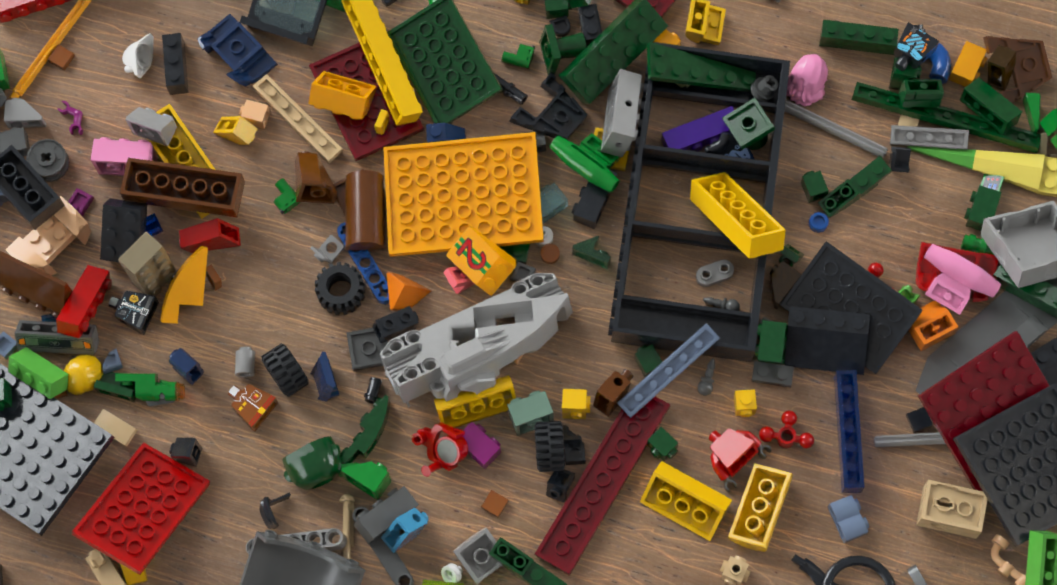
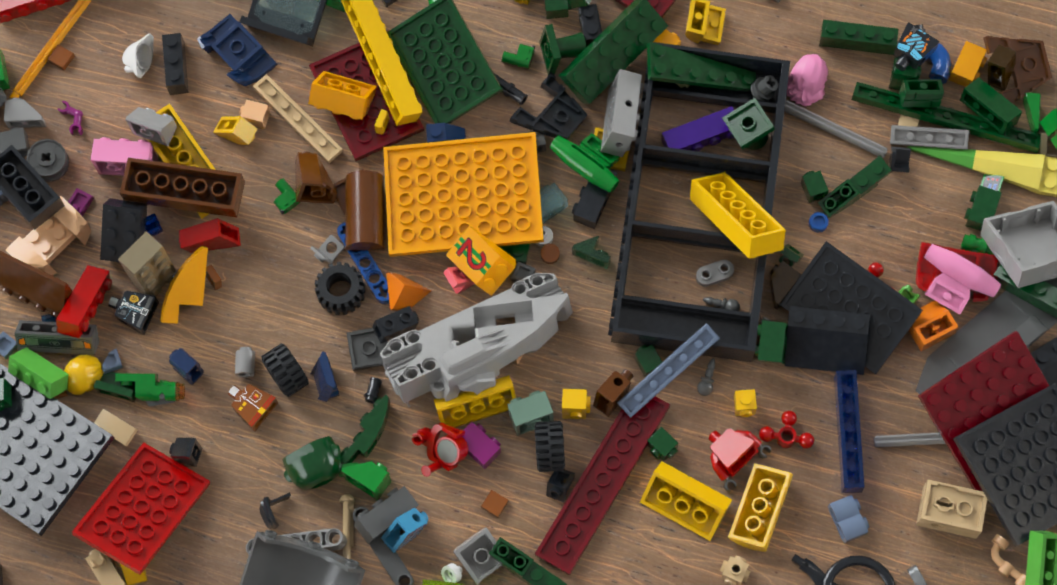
(561, 26): black tile -> none
(573, 447): black slope -> none
(728, 146): black arm -> none
(772, 374): dark grey plate -> none
(919, 419): black tile -> none

